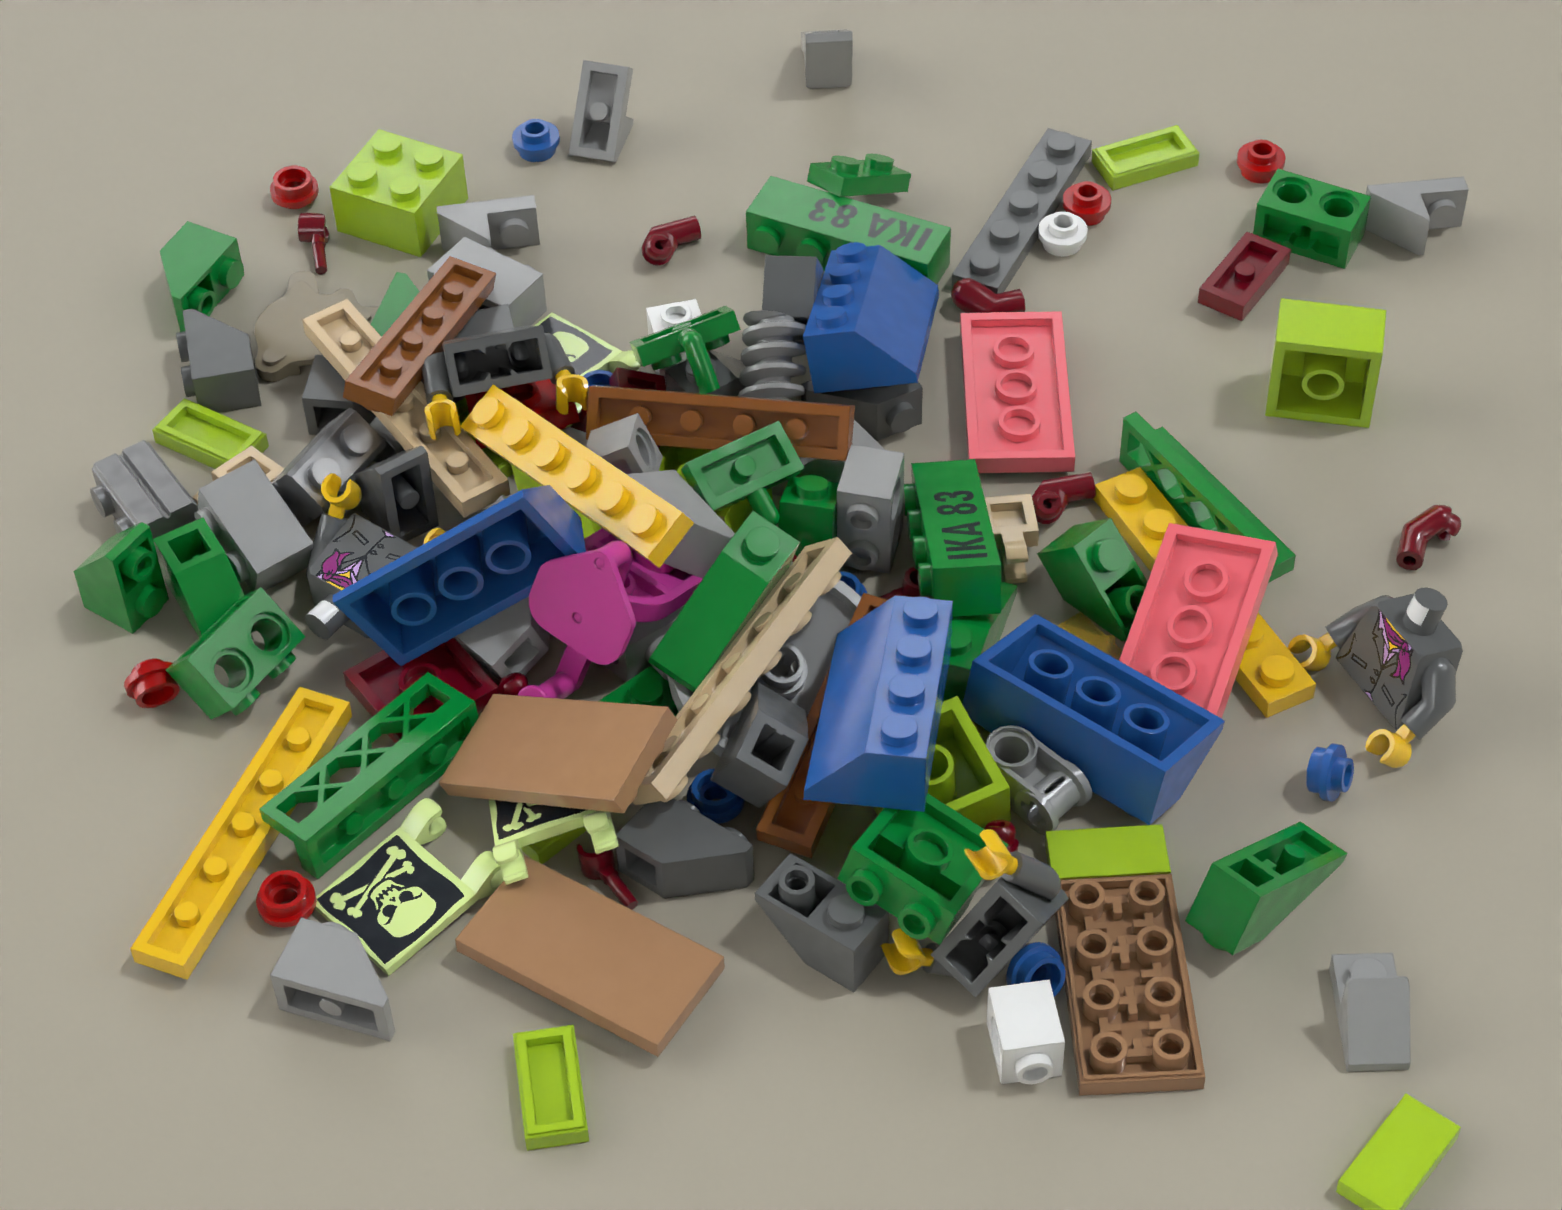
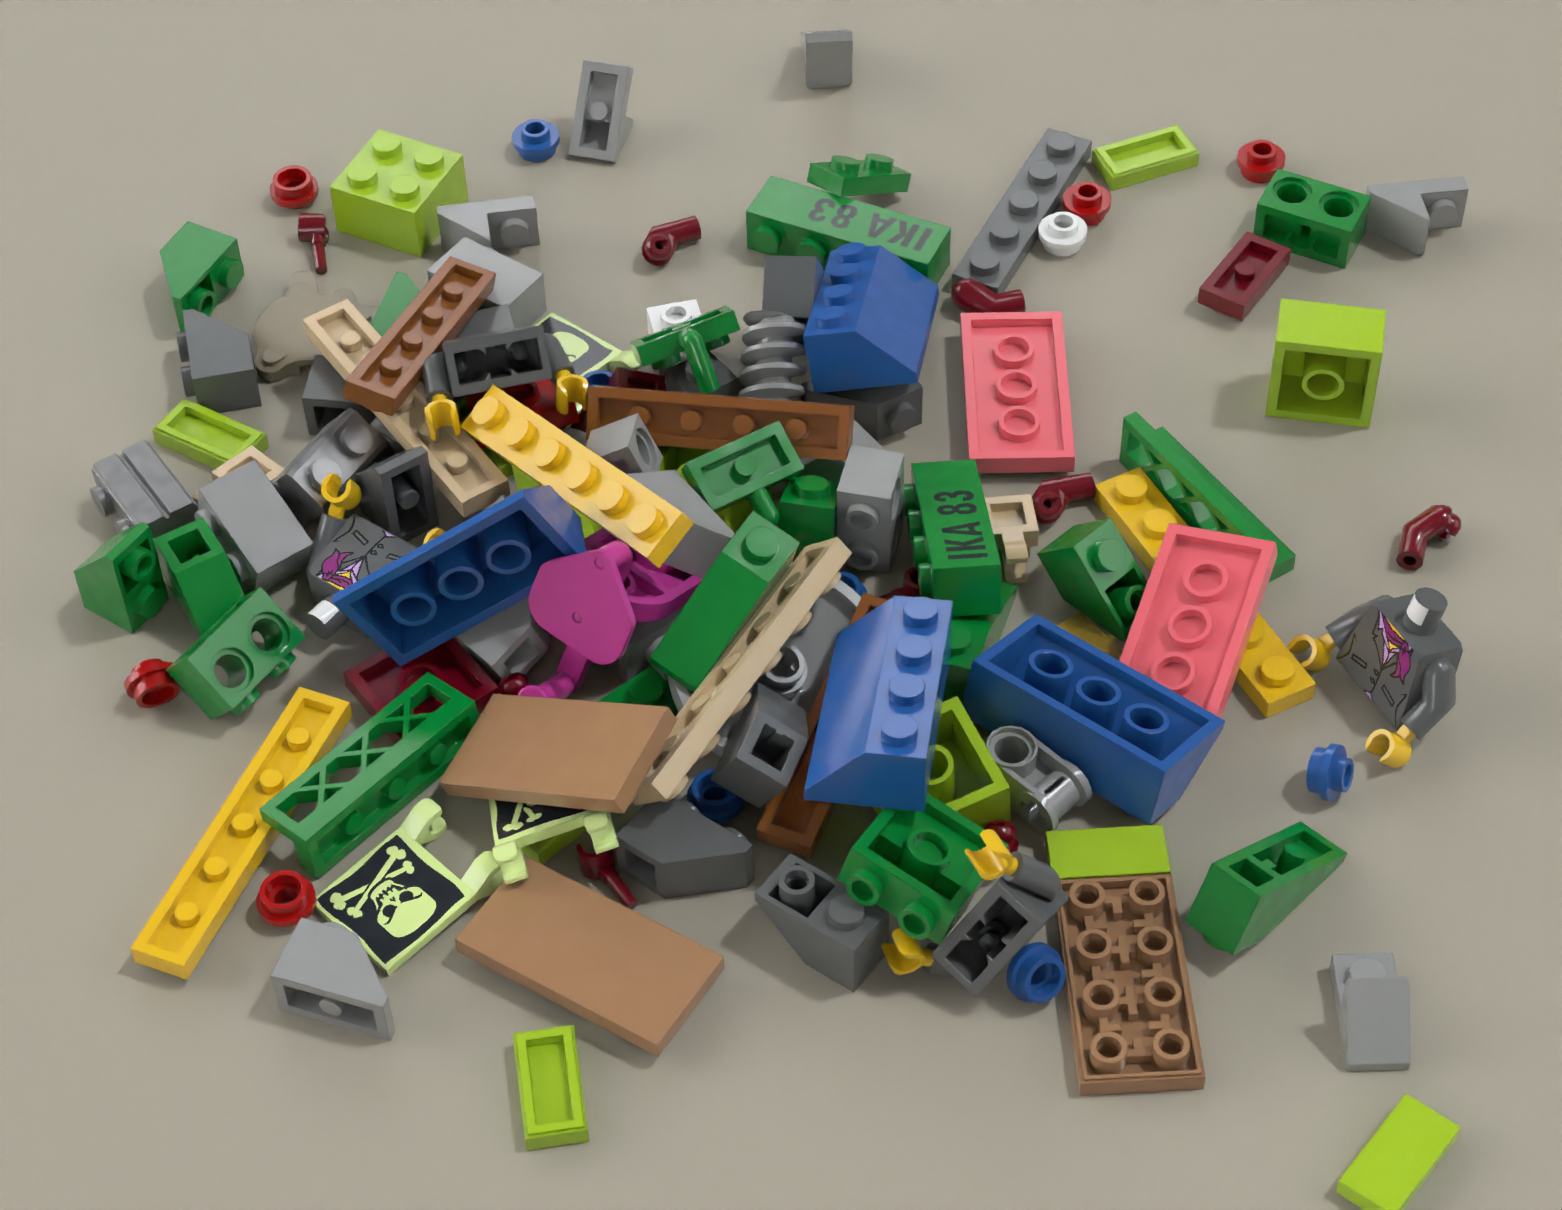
(1025, 1032): white brick -> none

